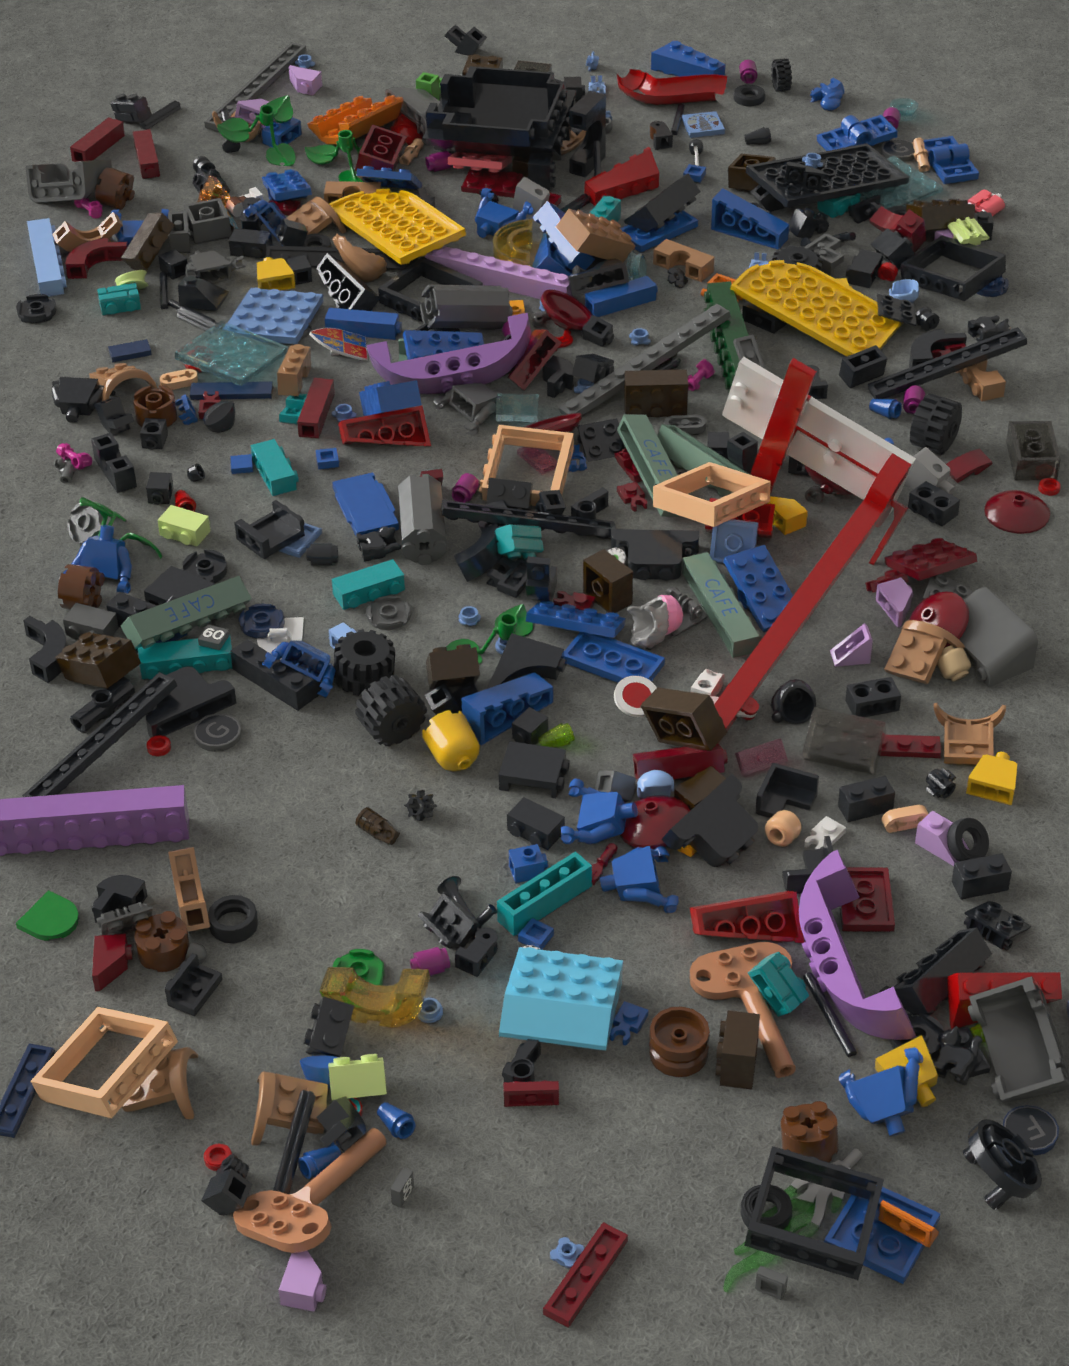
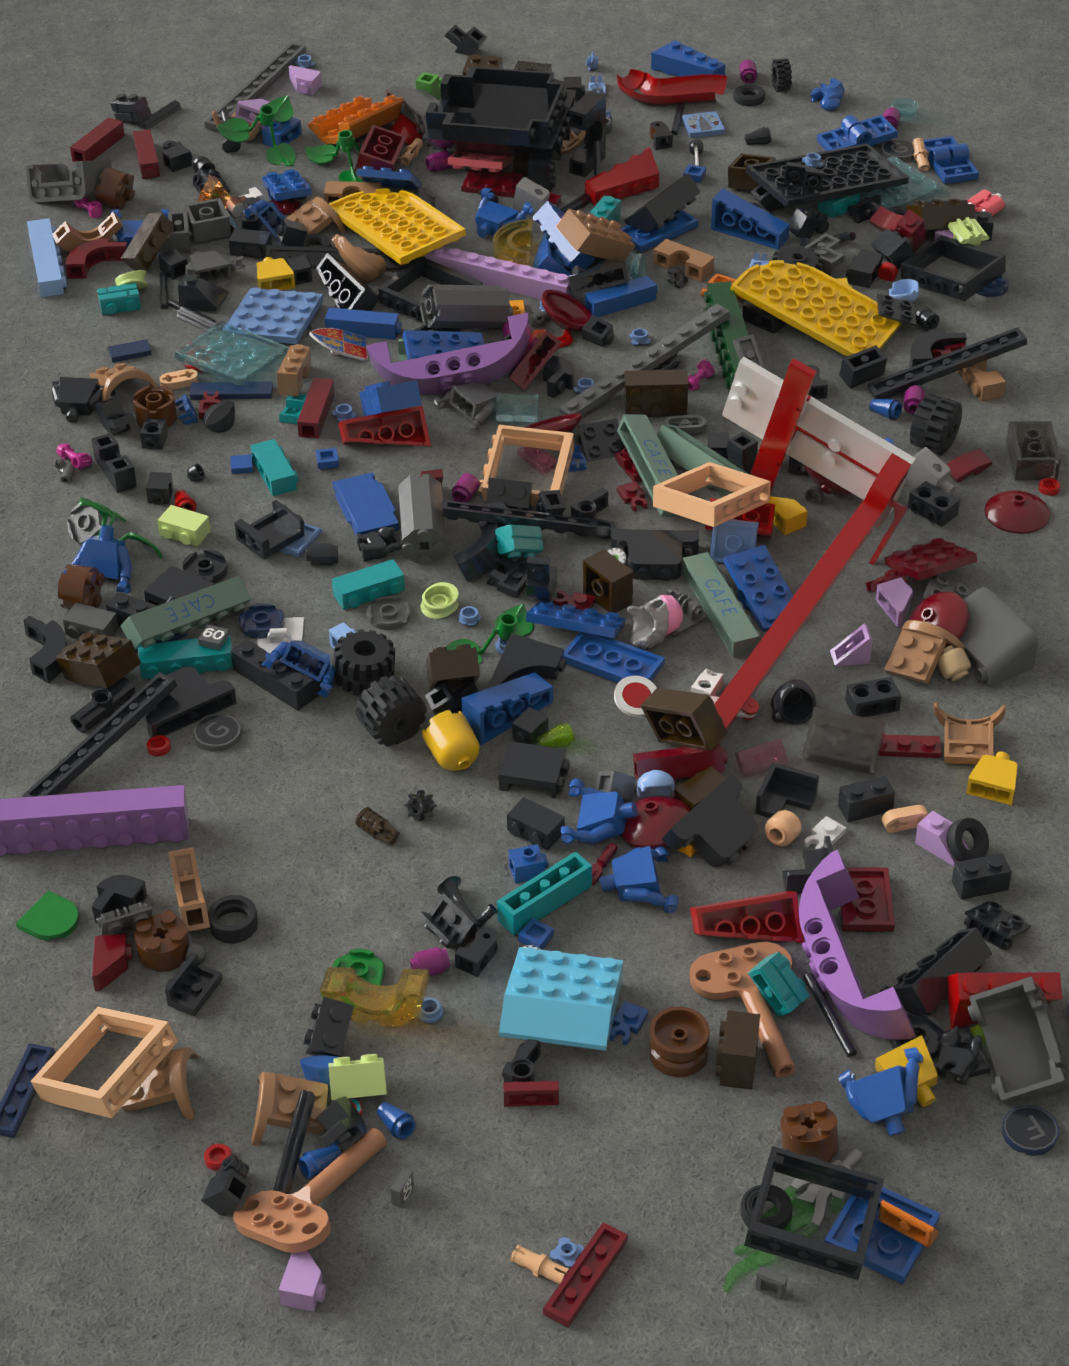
(36, 308): black plate -> none
(176, 156): none -> black brick
(439, 600): none -> yellowish green piece
(539, 1264): none -> light nougat pin
(592, 367): black brick -> none
(940, 783): black gear -> none
(986, 327): black animal -> none
(1004, 1160): black piece -> none

